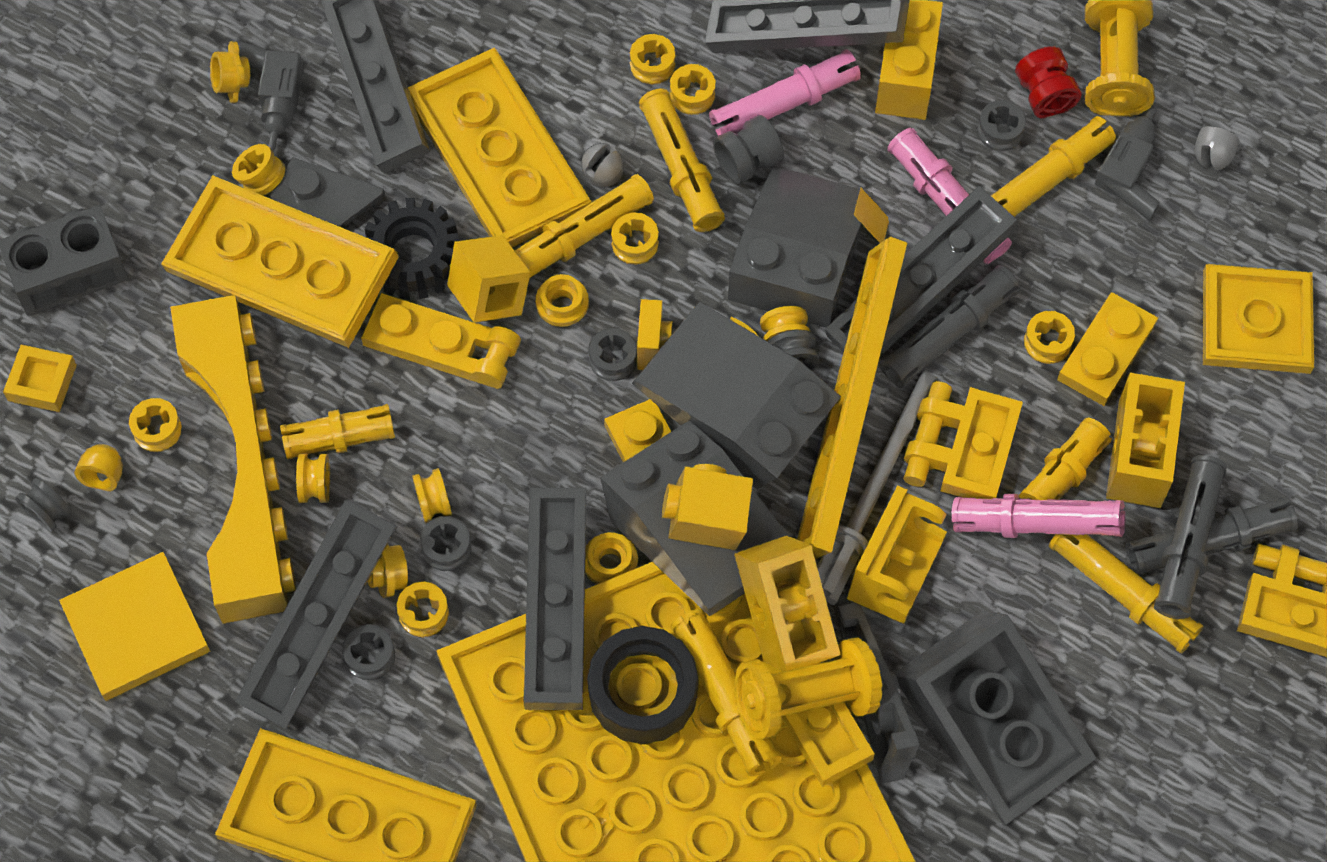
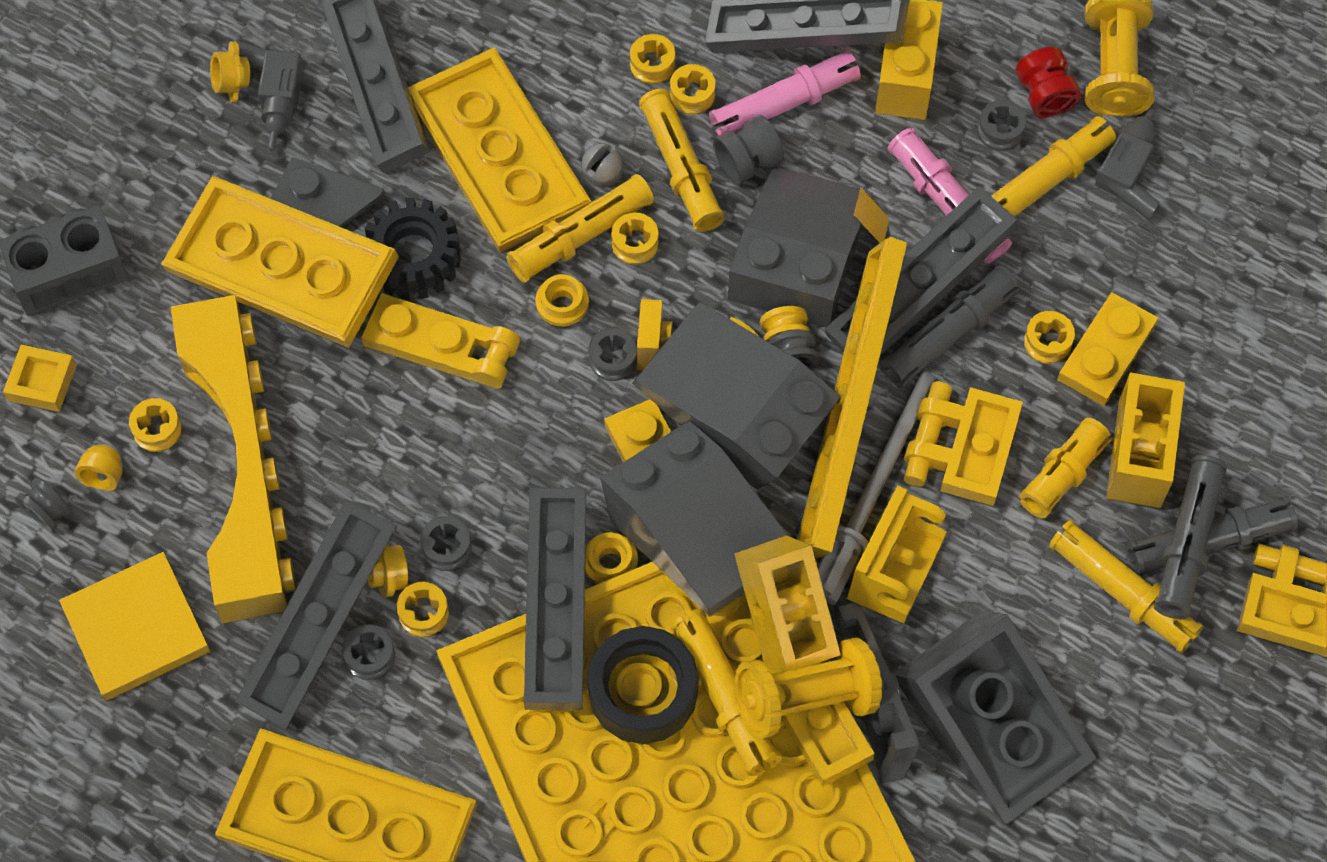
(258, 169): yellow bush -> none
(313, 478): yellow bush -> none
(337, 431): yellow pin -> none
(432, 495): yellow bush -> none
(488, 278): yellow brick -> none
(708, 506): yellow brick -> none
(1038, 516): bright pink pin -> none
(1215, 147): light grey hinge -> none
(1258, 318): yellow tile -> none

